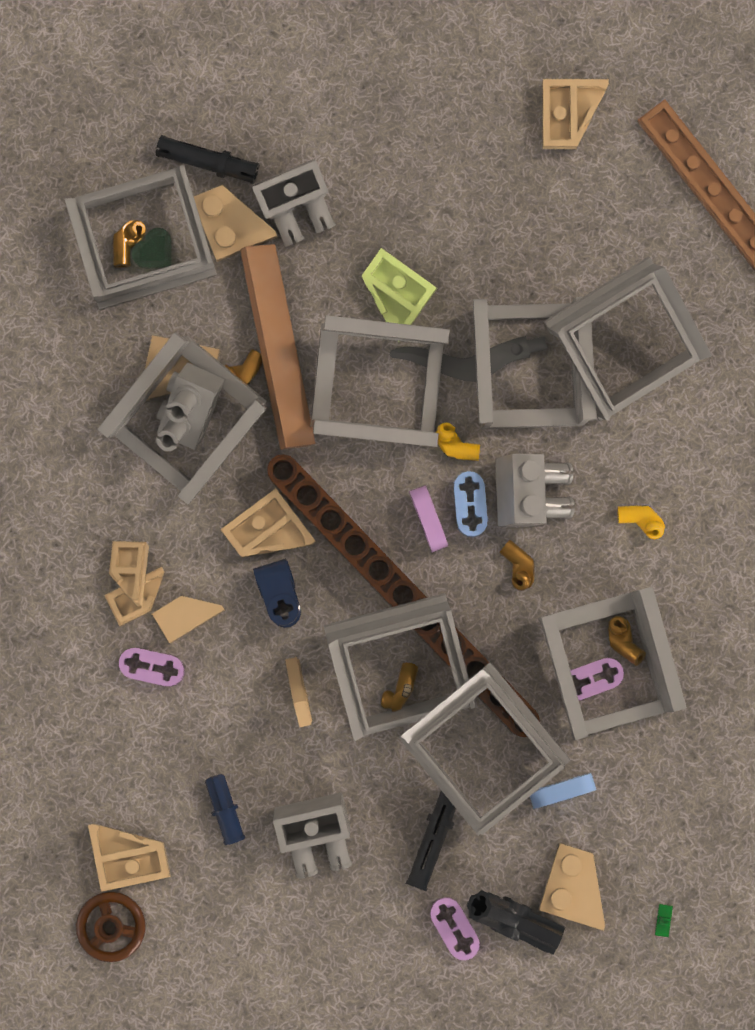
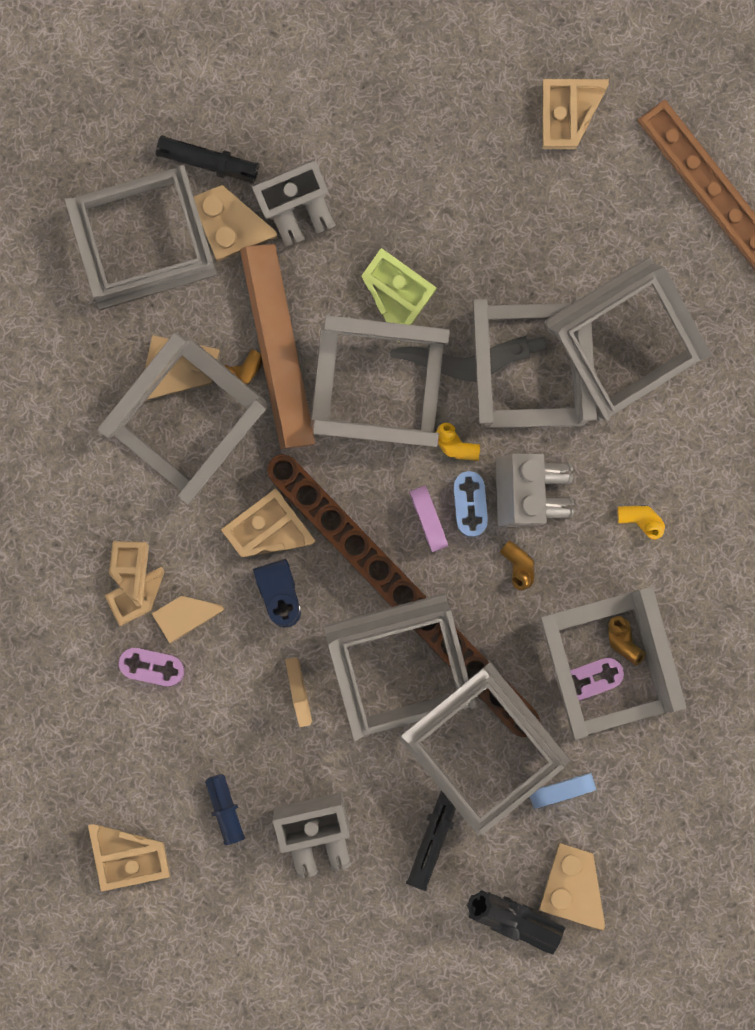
(92, 946): reddish brown piece -> none
(125, 240): pearl gold arm -> none
(154, 251): clear green tile -> none
(189, 407): light grey brick -> none
(403, 690): pearl gold arm -> none
(461, 923): lavender beam -> none
(663, 920): green piece -> none

